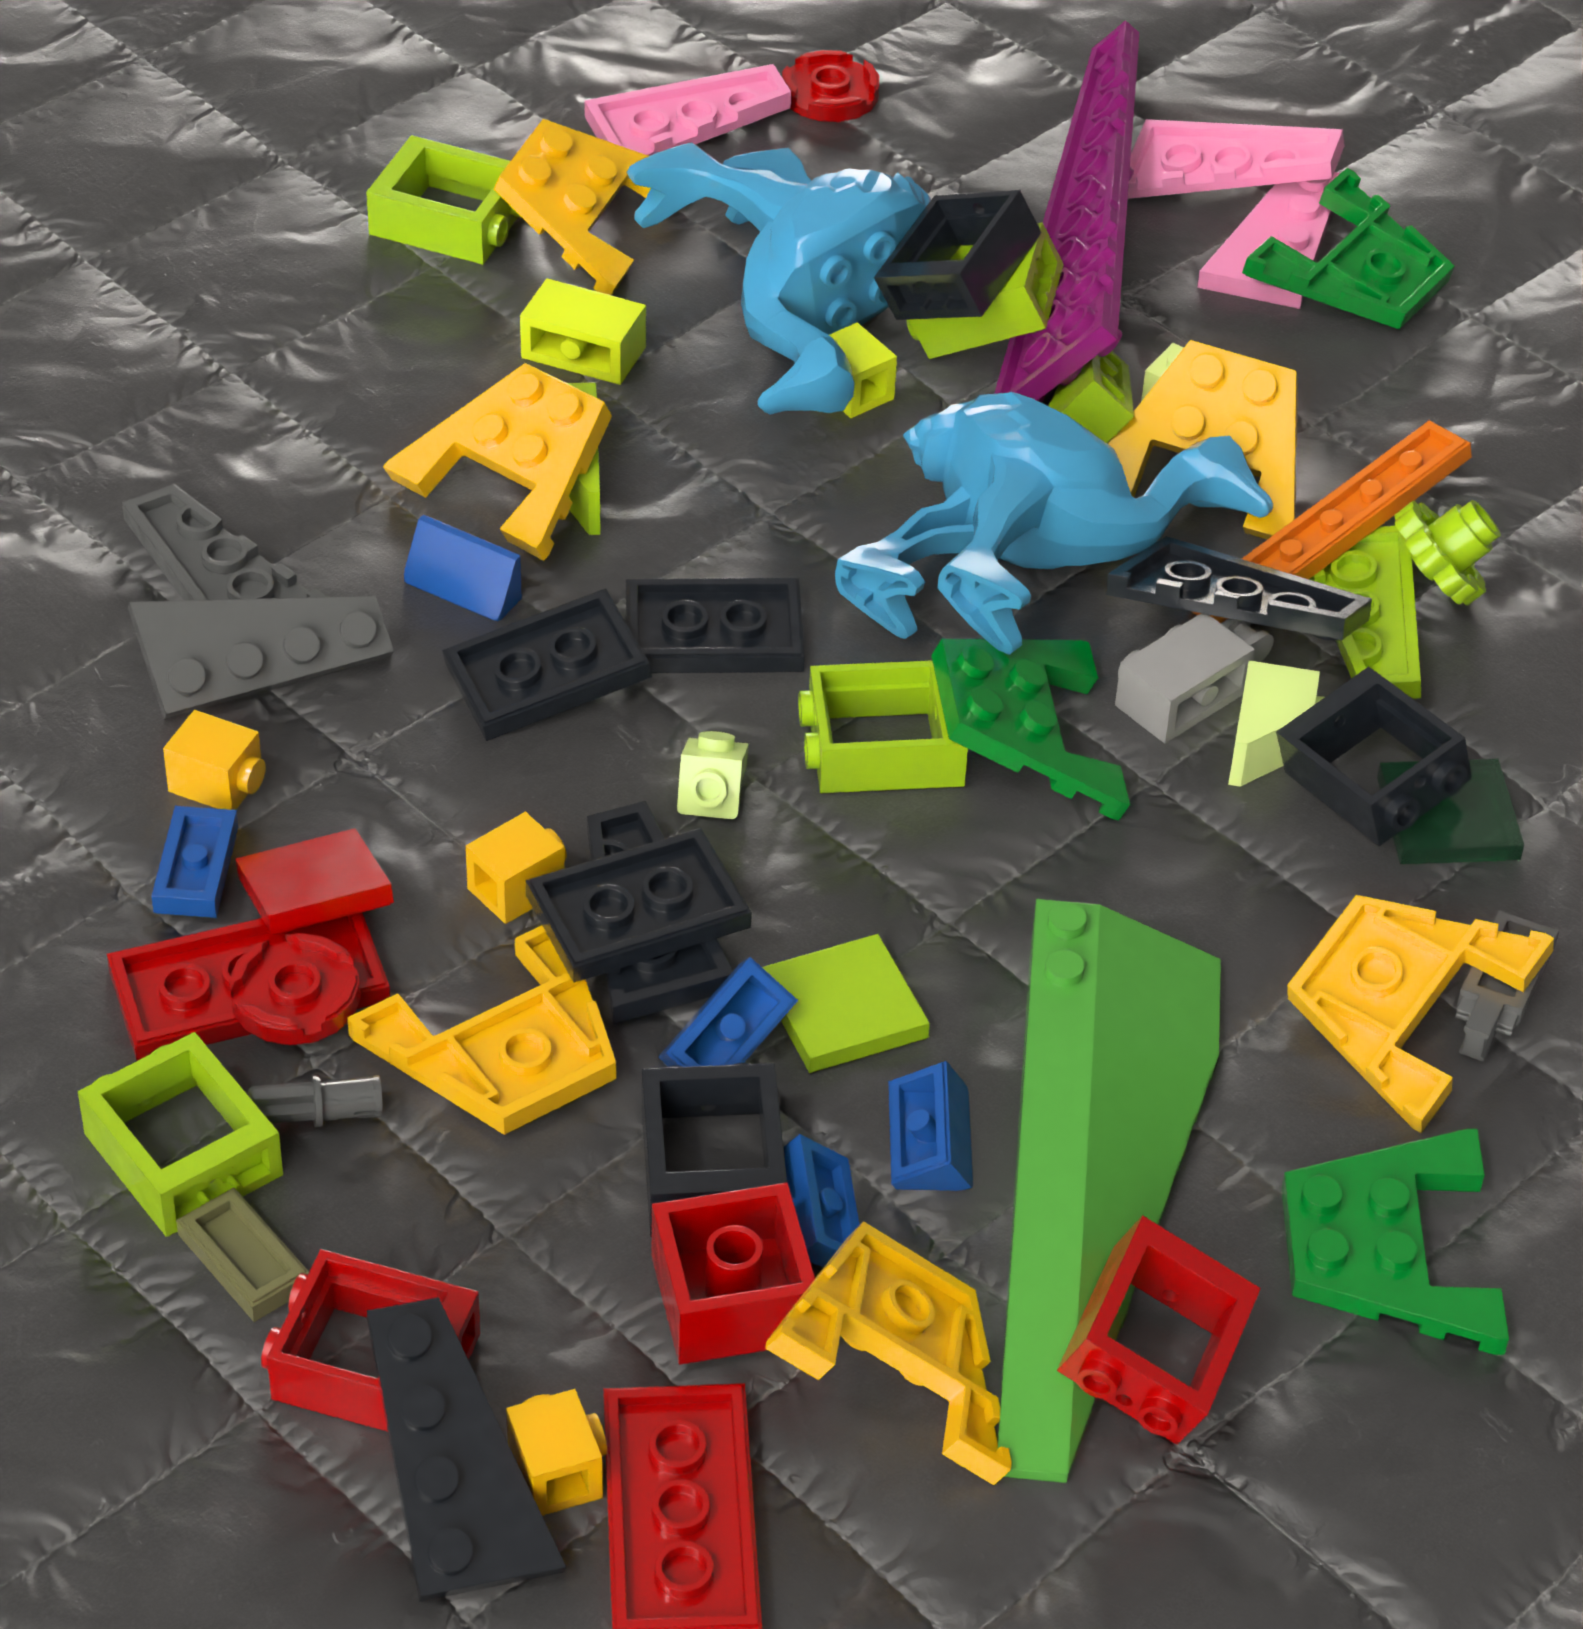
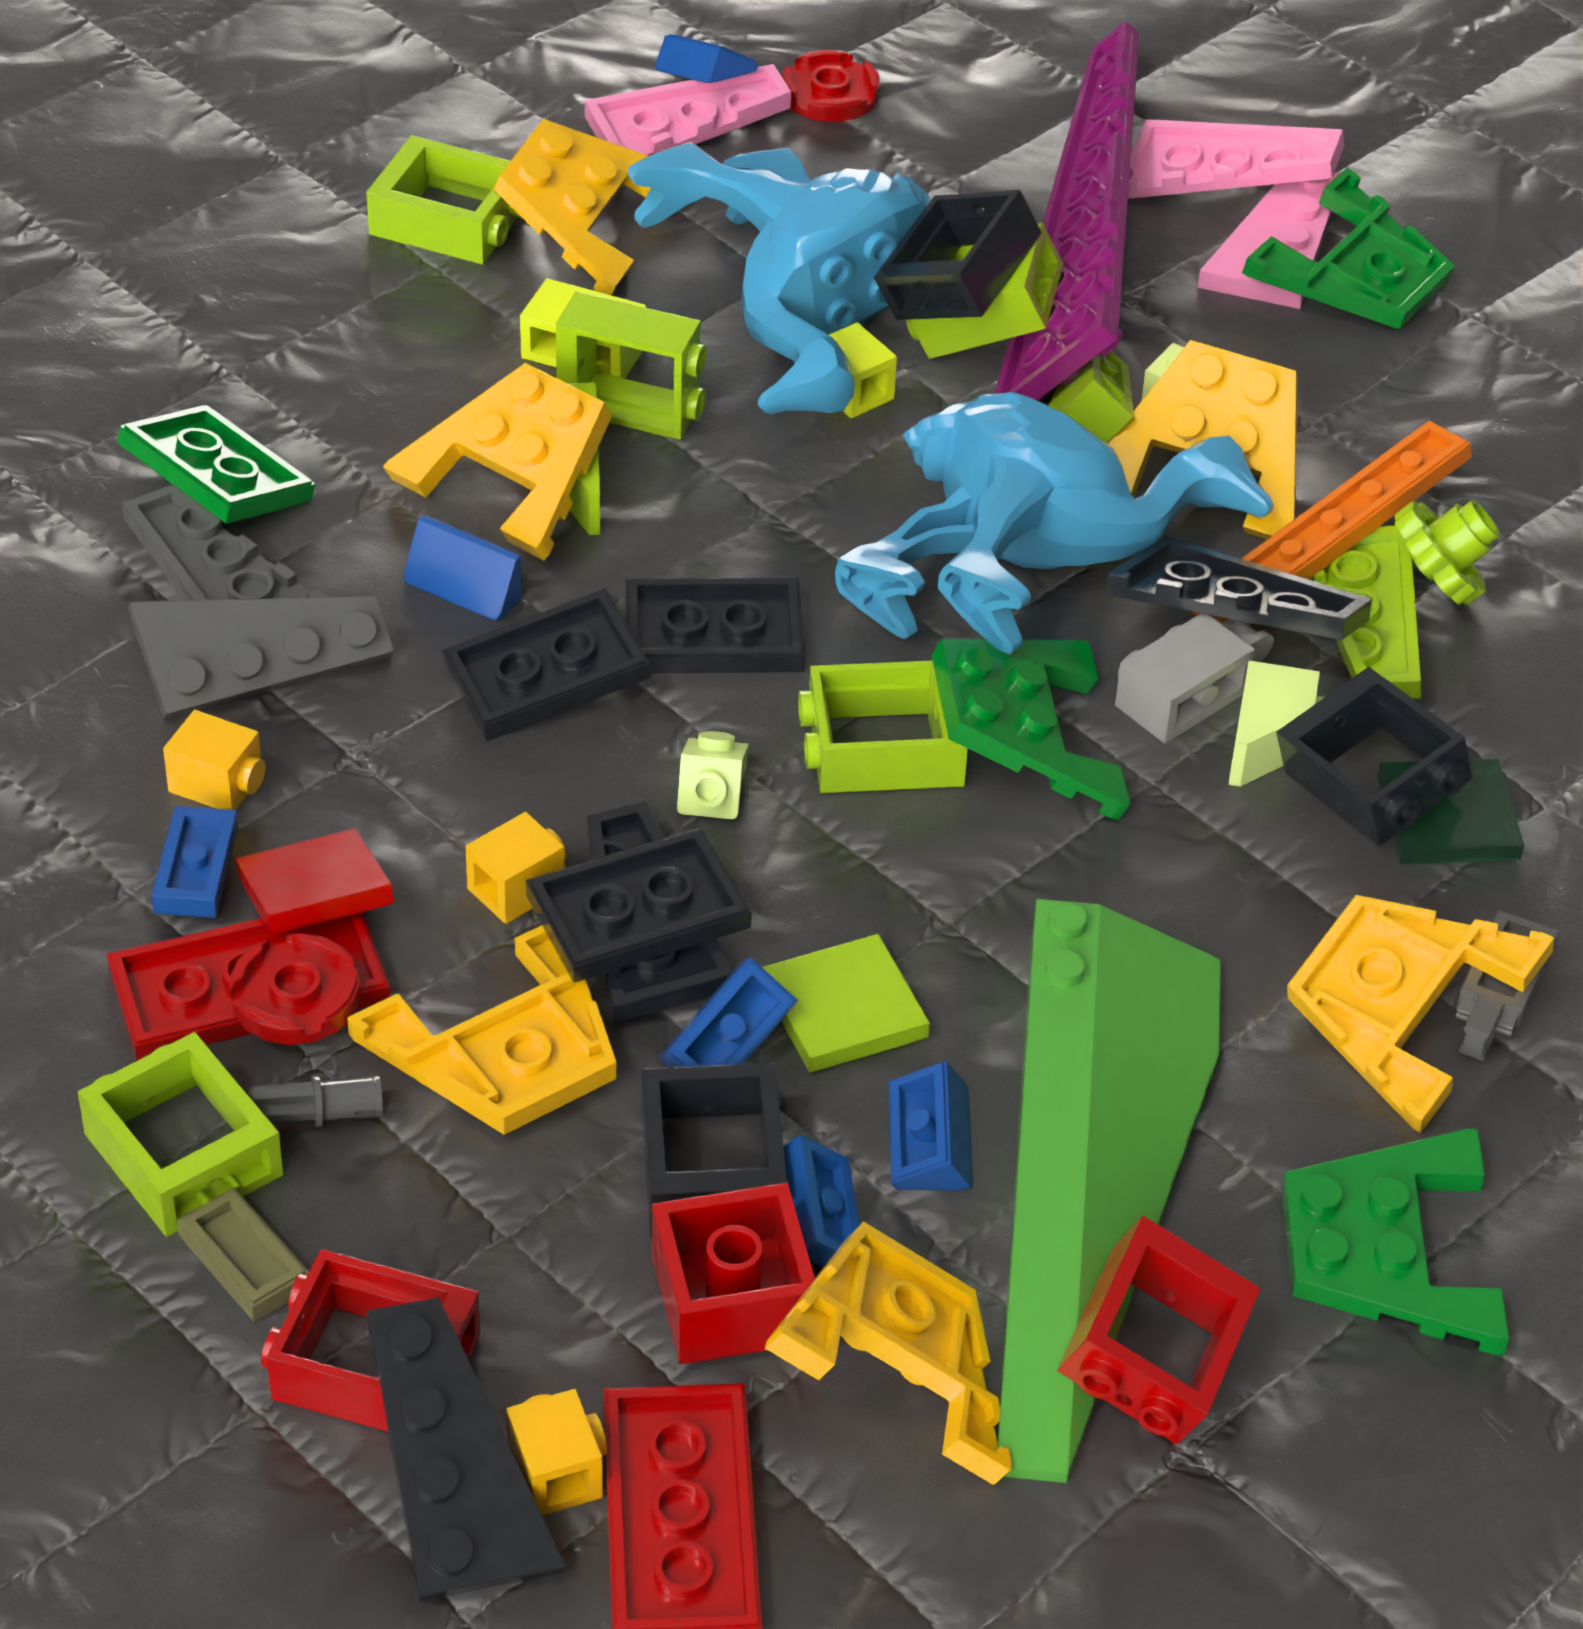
(216, 463): none -> green tile
(641, 328): none -> lime window
(701, 60): none -> blue slope

